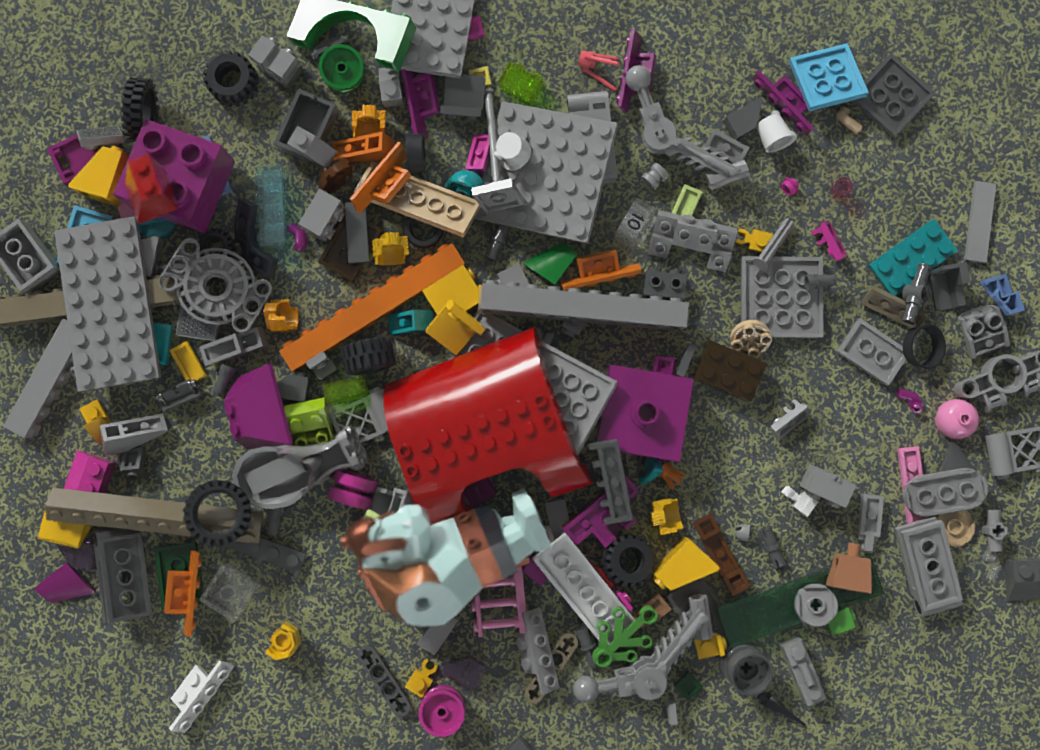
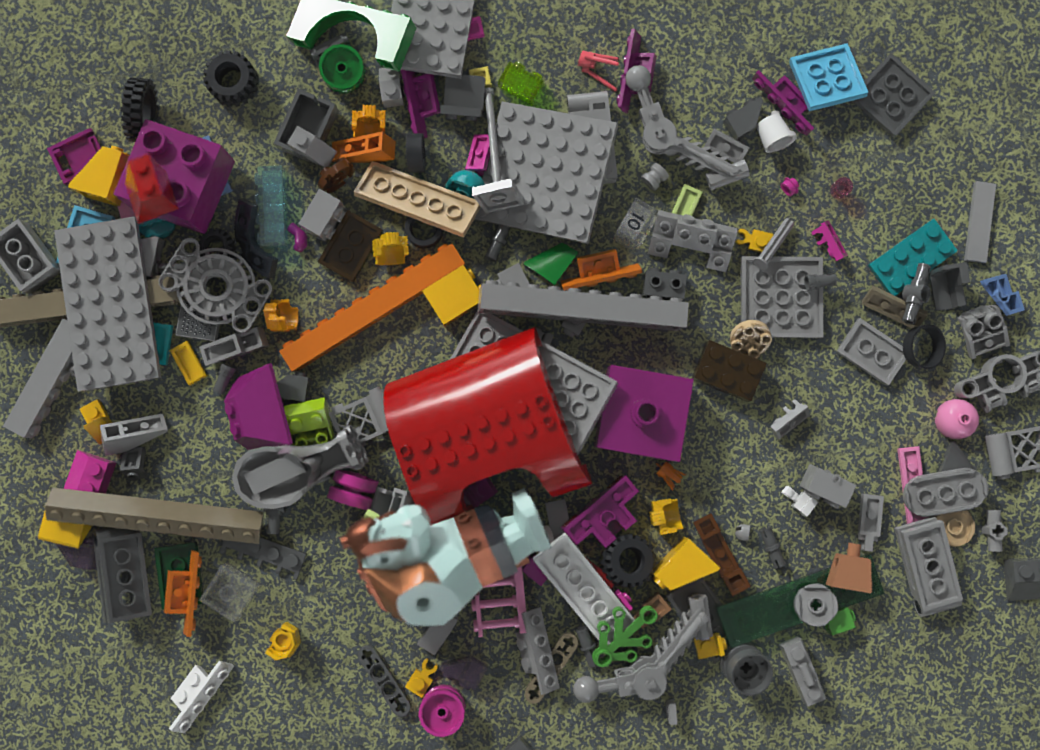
(63, 585): magenta slope -> none
(100, 136): tile -> none
(187, 391): dark grey hinge -> none
(192, 506): black tyre -> none
(275, 61): light grey brick -> none
(321, 365): light grey bracket -> none
(345, 389): clear neon green brick -> none
(357, 235): dark grey tile -> none
(368, 356): black tyre -> none
(383, 181): orange bracket -> none
(410, 322): teal slope -> none
(454, 327): yellow bracket -> none
(512, 151): white hat -> none
(613, 481): dark grey hinge -> none
(652, 470): teal plate -> none
(664, 364): magenta tile -> none
(685, 360): dark grey tile -> none
(687, 685): dark green tile -> none
(773, 704): black piece -> none
(843, 116): tan arm -> none
(912, 399): magenta arm -> none
(995, 565): clear arm -> none

